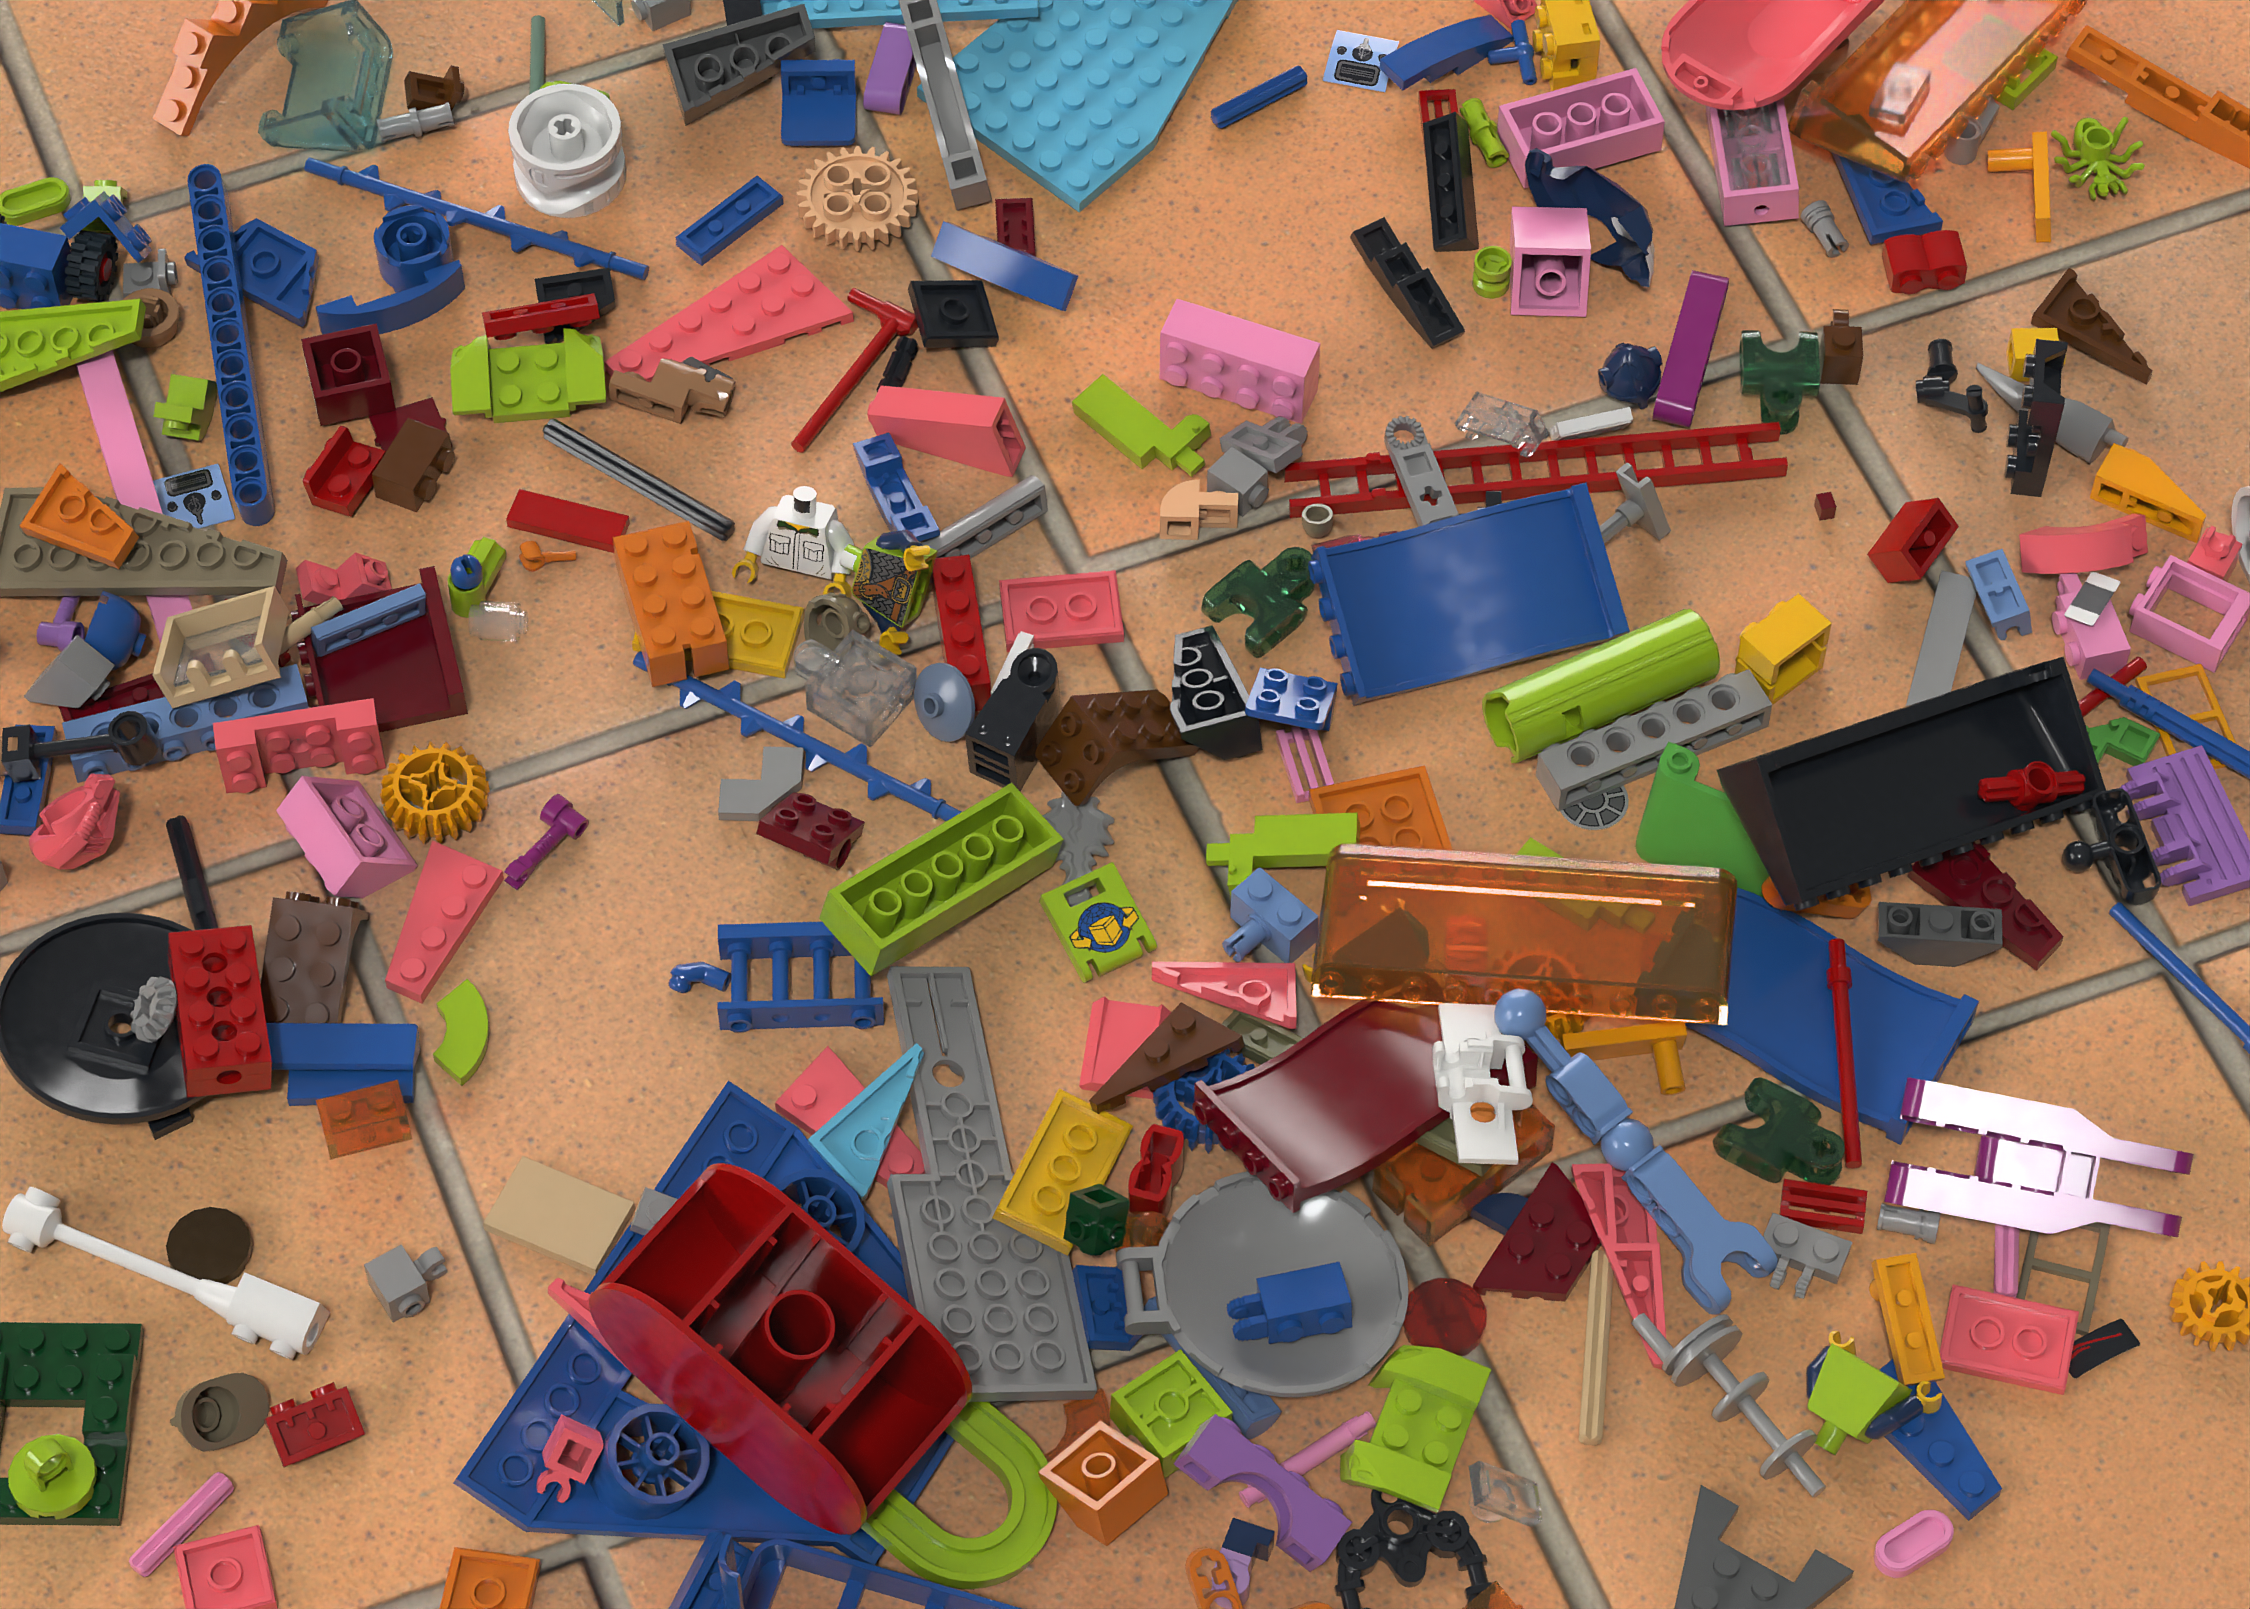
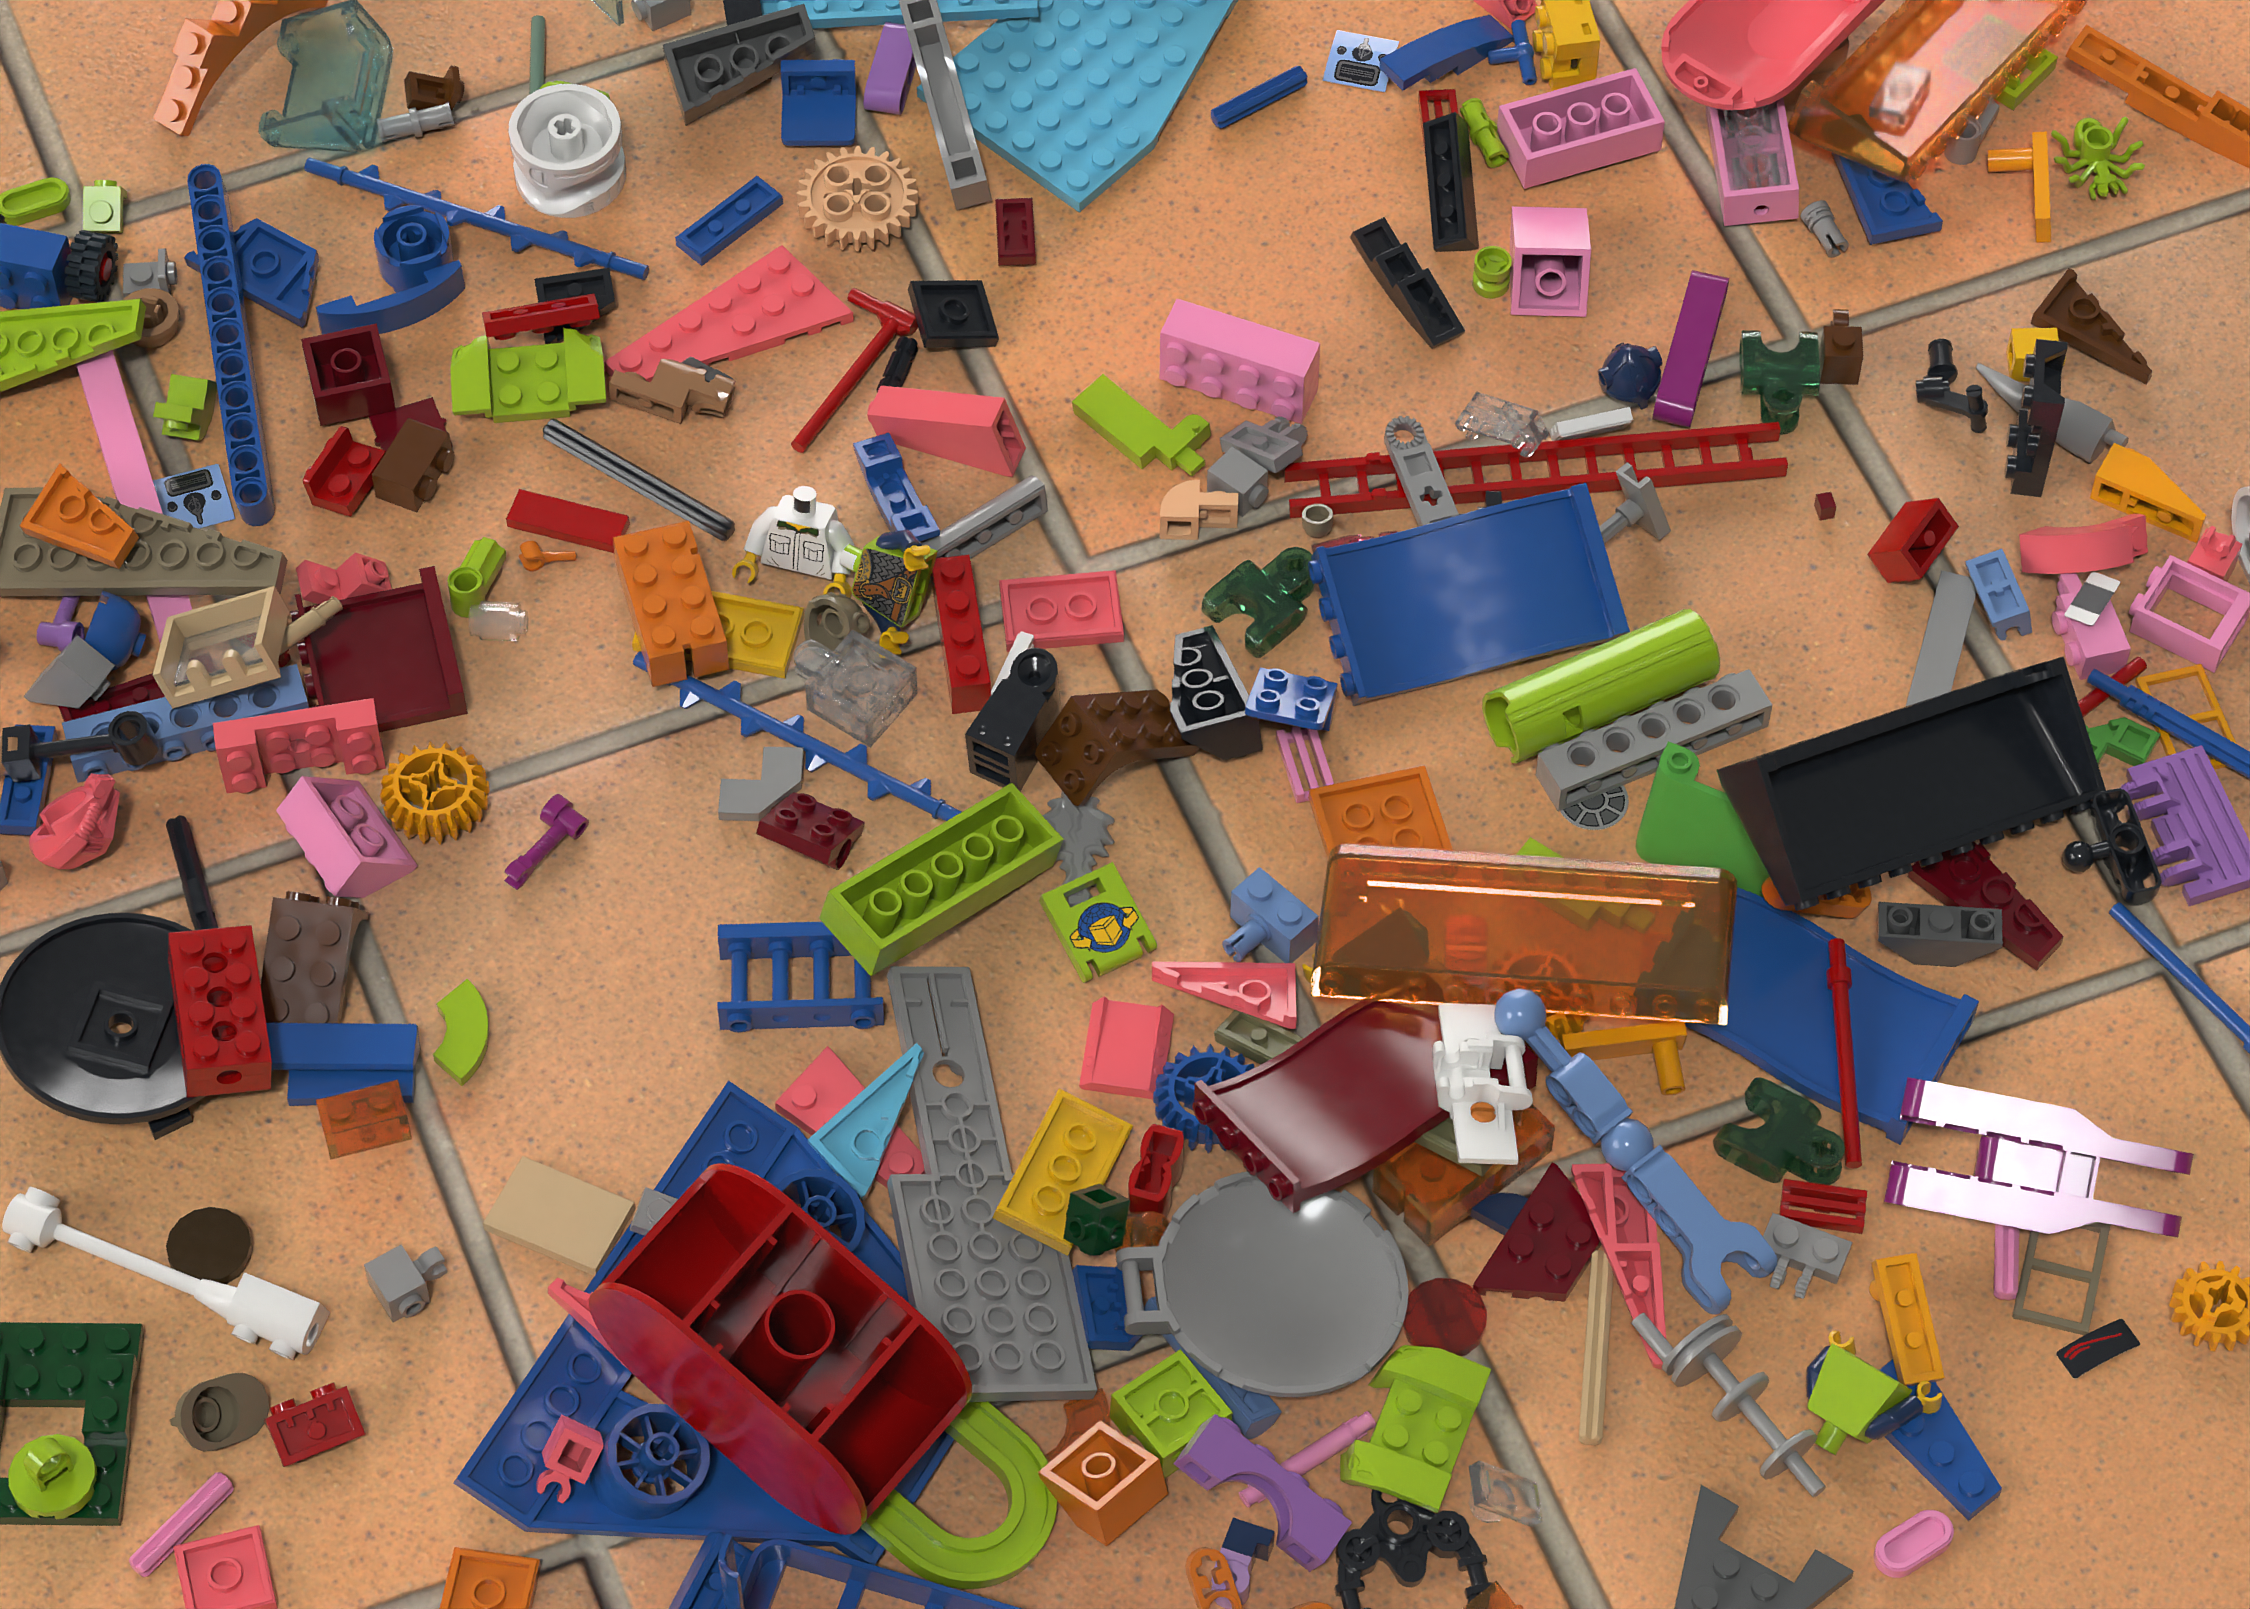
(112, 214): blue bracket -> none
(154, 1009): light grey gear -> none
(368, 620): medium blue tile -> none
(440, 916): coral wing -> none
(459, 575): blue hinge -> none
(698, 972): blue arm -> none
(944, 702): sand blue dish -> none
(1004, 266): slope -> none
(1173, 1049): reddish brown wing -> none
(1283, 842): lime piece -> none
(1294, 1305): blue hinge -> none
(1604, 200): dark blue animal -> none
(1784, 647): yellow piece -> none
(1909, 1222): light grey pin -> none
(1924, 261): red brick -> none
(2008, 1339): coral tile -> none
(2031, 786): red axle -> none

